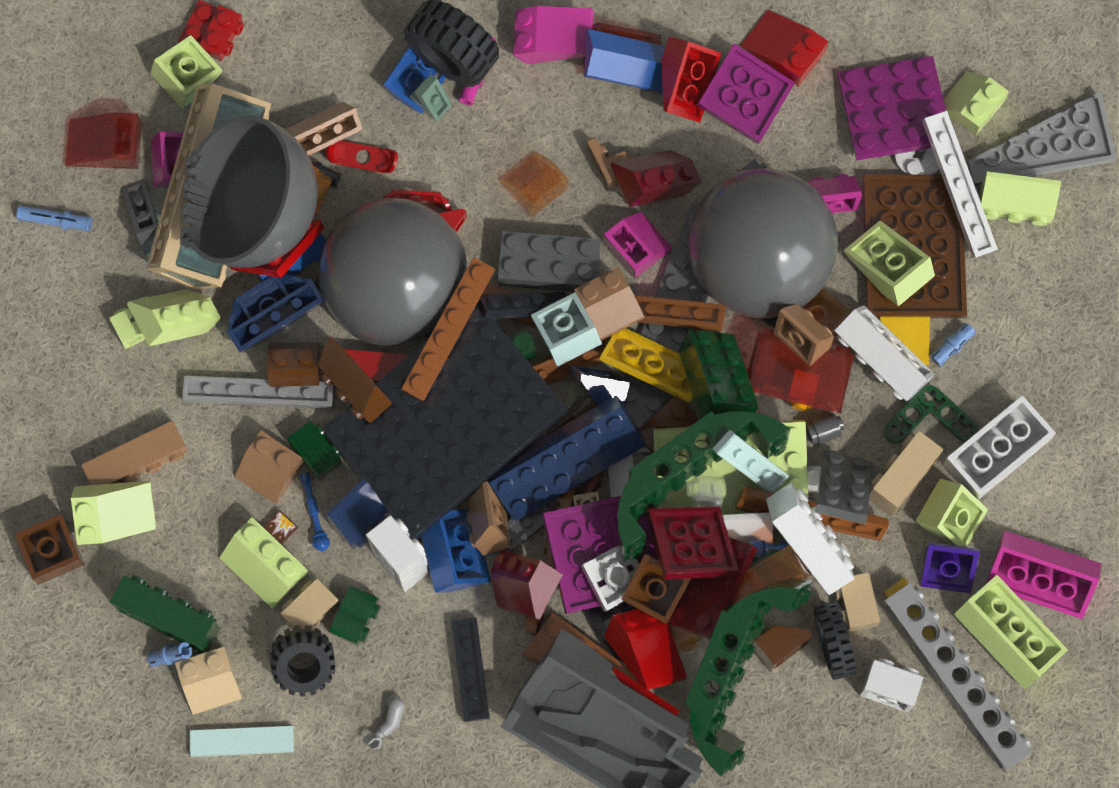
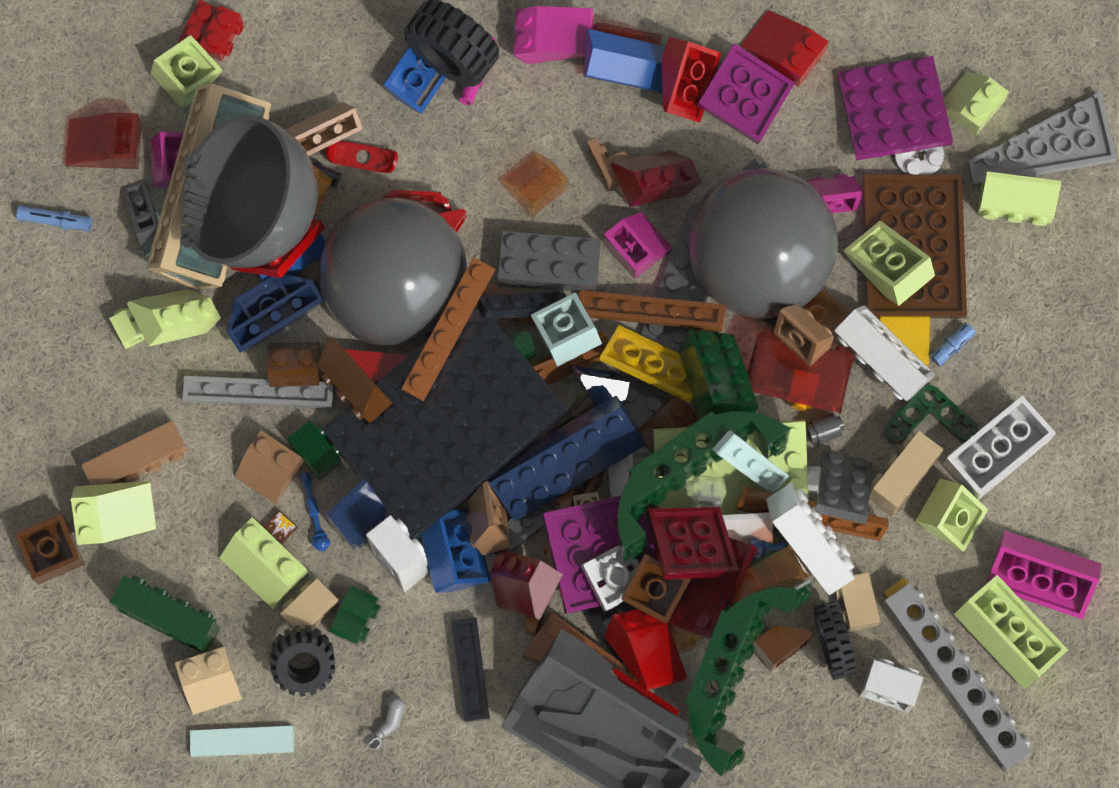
(169, 654): medium blue pin -> none
(431, 98): sand green slope -> none
(610, 303): slope -> none
(949, 567): dark purple slope -> none
(959, 184): white plate -> none

